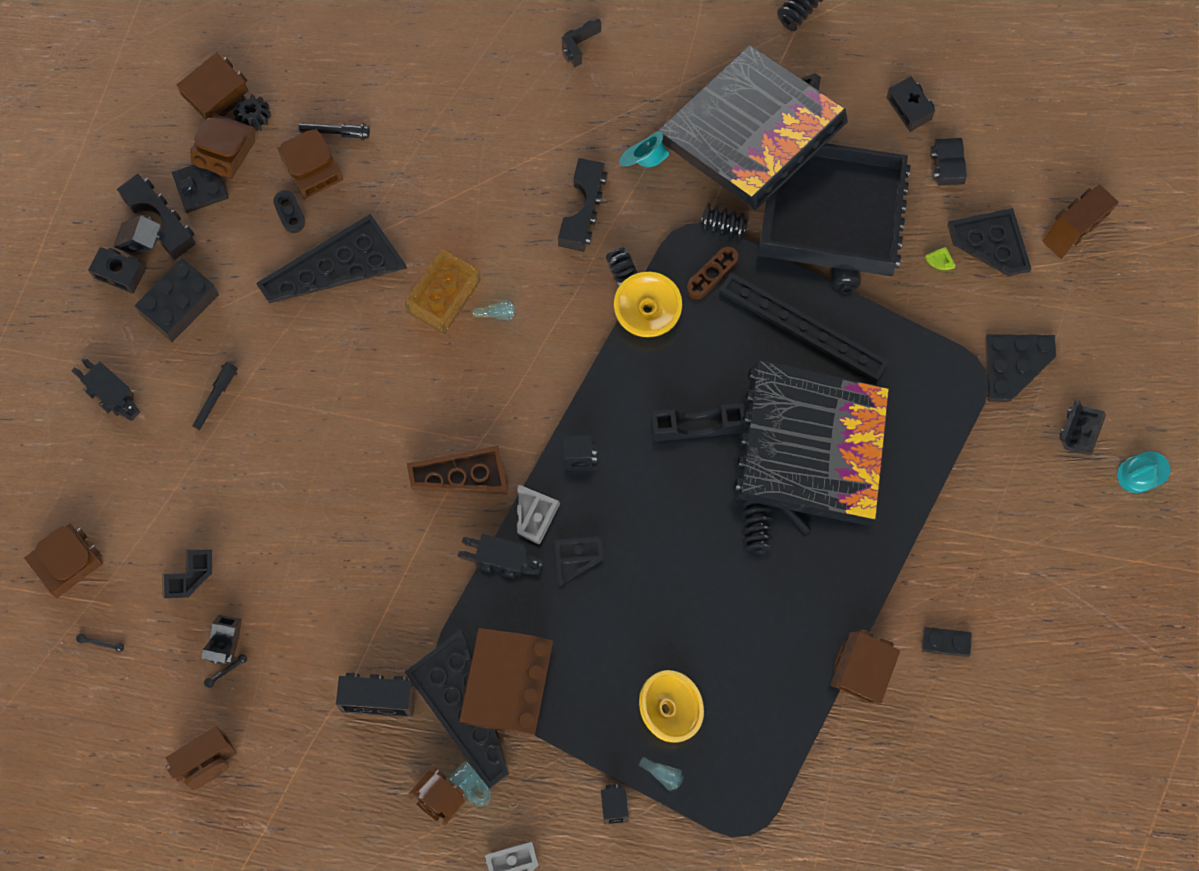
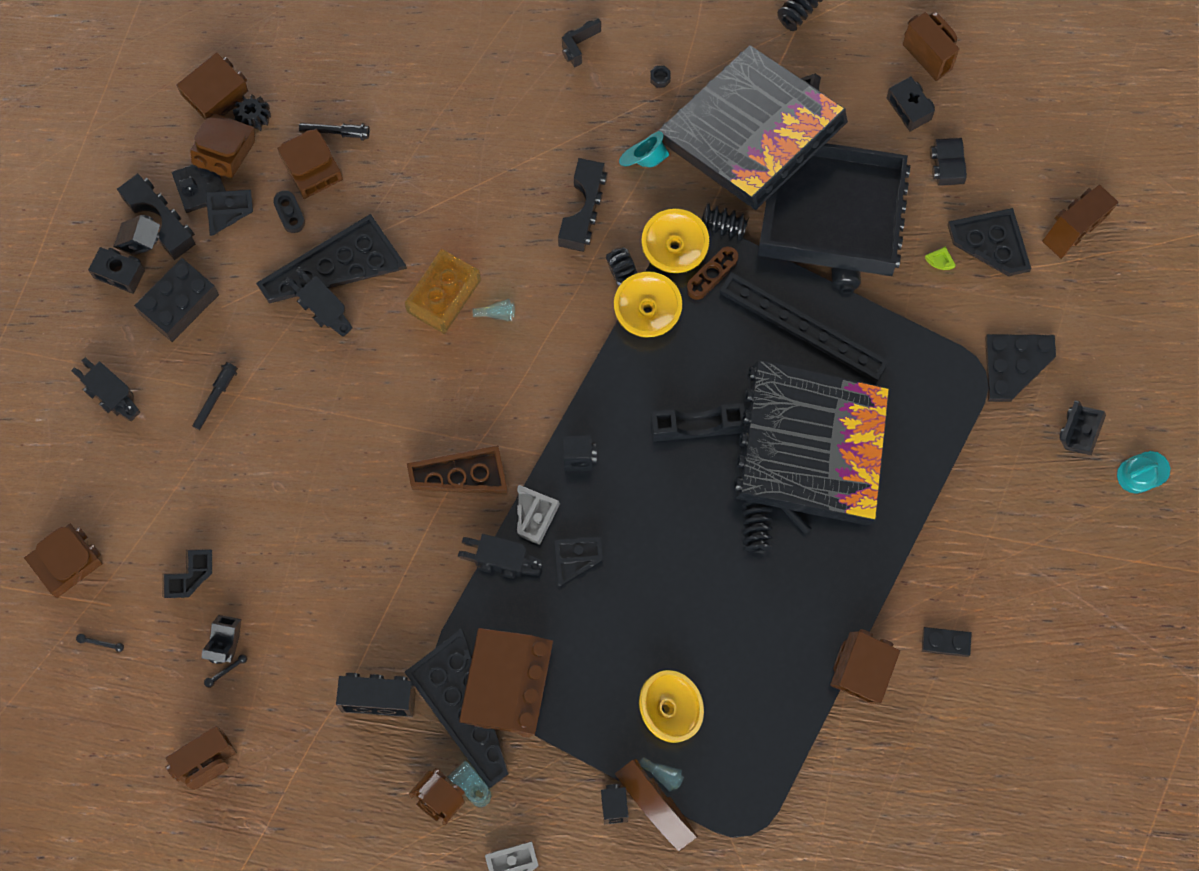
(227, 208): none -> black wing
(322, 303): none -> black hinge
(655, 805): none -> reddish brown slope
(660, 76): none -> black tile
(677, 228): none -> yellow dish
(932, 43): none -> reddish brown brick

